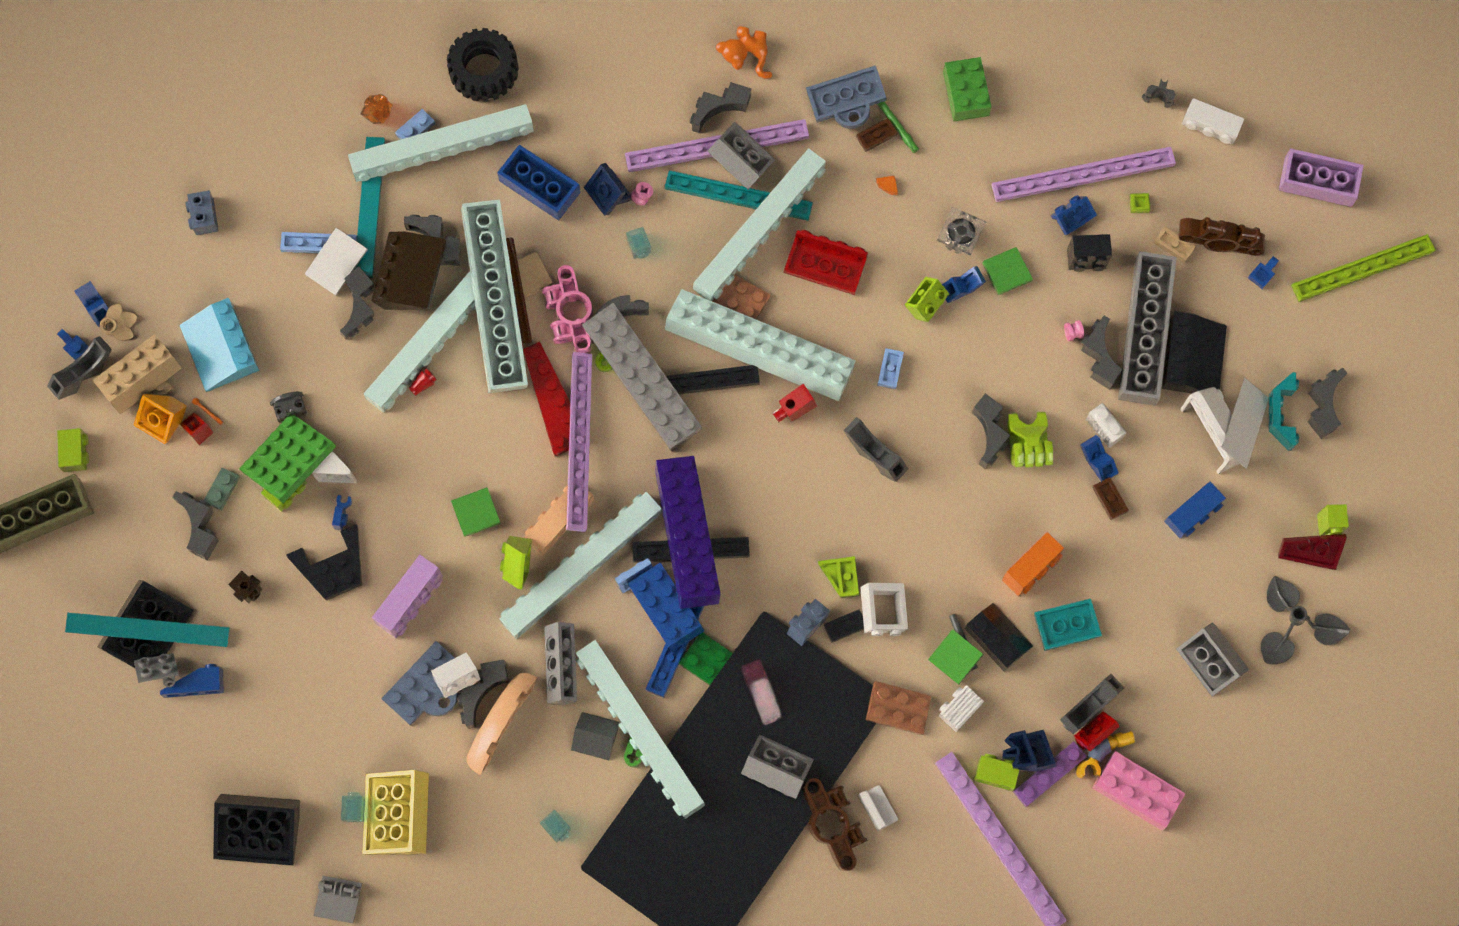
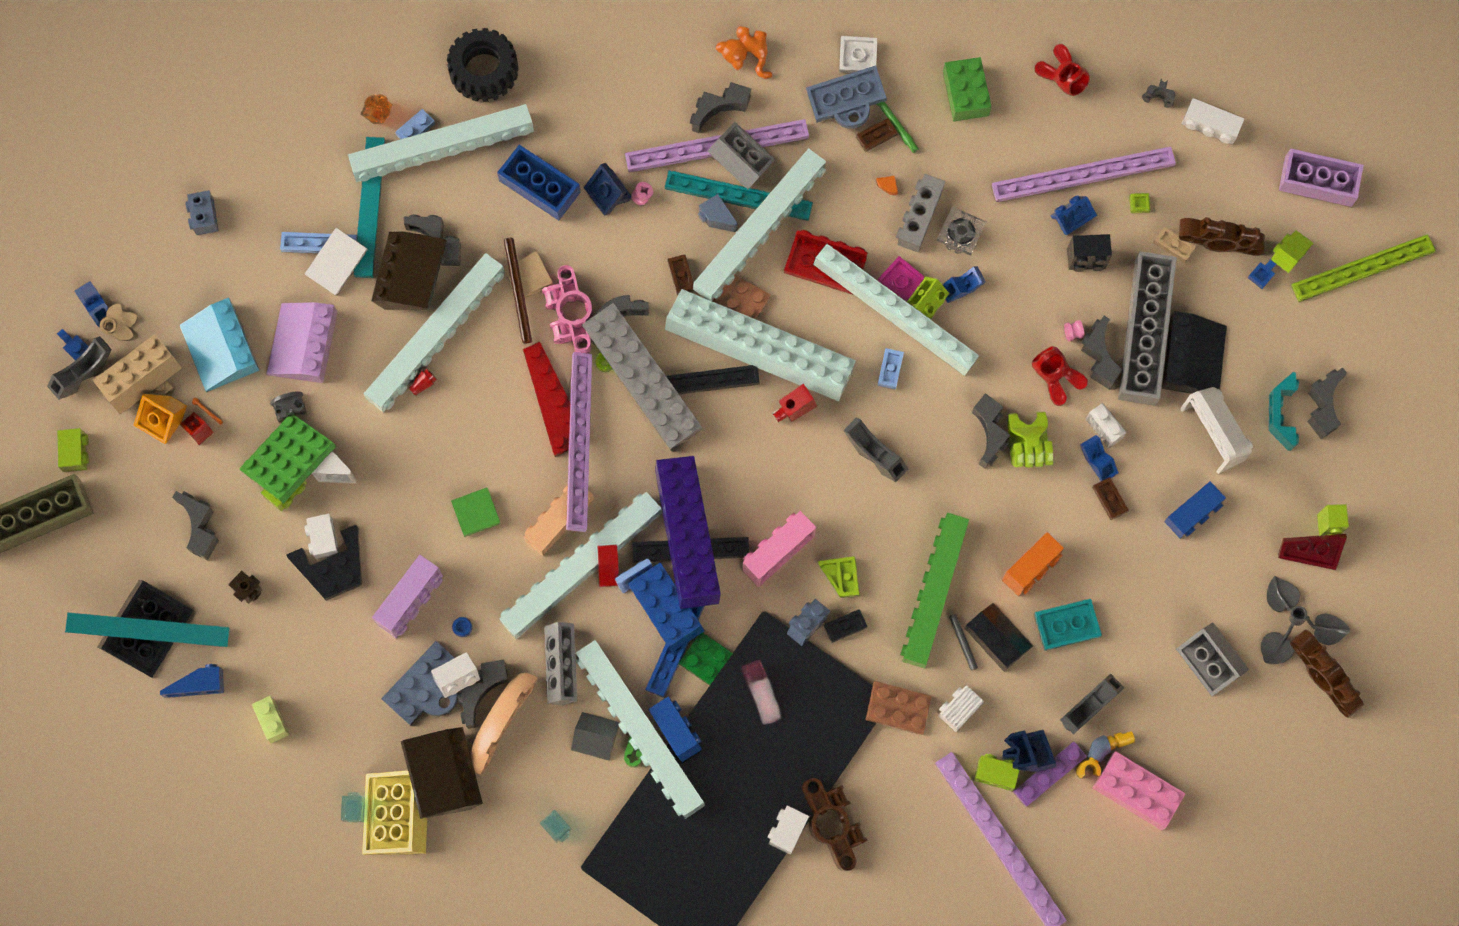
(156, 668): light grey hinge -> none
(221, 488): sand green plate -> none
(255, 829): black slope -> none
(270, 719): none -> yellowish green brick
(302, 341): none -> lavender slope
(322, 536): none -> white brick
(337, 899): light grey hinge -> none
(340, 517): blue plate -> none
(362, 314): dark grey arch -> none
(441, 773): none -> dark brown slope
(462, 627): none -> blue tile
(494, 296): light aqua brick -> none
(516, 560): lime slope -> none
(608, 565): none -> red slope
(638, 243): clear light blue brick -> none
(676, 728): none -> blue brick
(680, 273): none -> reddish brown plate
(717, 215): none -> sand blue slope
(777, 766): light grey slope -> none
(779, 548): none -> bright pink brick
(788, 829): none -> white brick
(857, 53): none -> white plate
(868, 608): white window -> none
(878, 807): white panel -> none
(895, 309): none -> light aqua brick
(901, 278): none -> dark pink plate
(913, 239): none -> light grey brick
(935, 591): none -> bright green brick
(955, 657): bright green tile -> none
(1007, 271): bright green tile -> none
(1053, 366): none -> red piece
(1069, 76): none -> red piece
(1096, 731): red bracket -> none
(1245, 423): white sticker -> none
(1291, 250): none -> lime brick
(1327, 673): none -> reddish brown piece

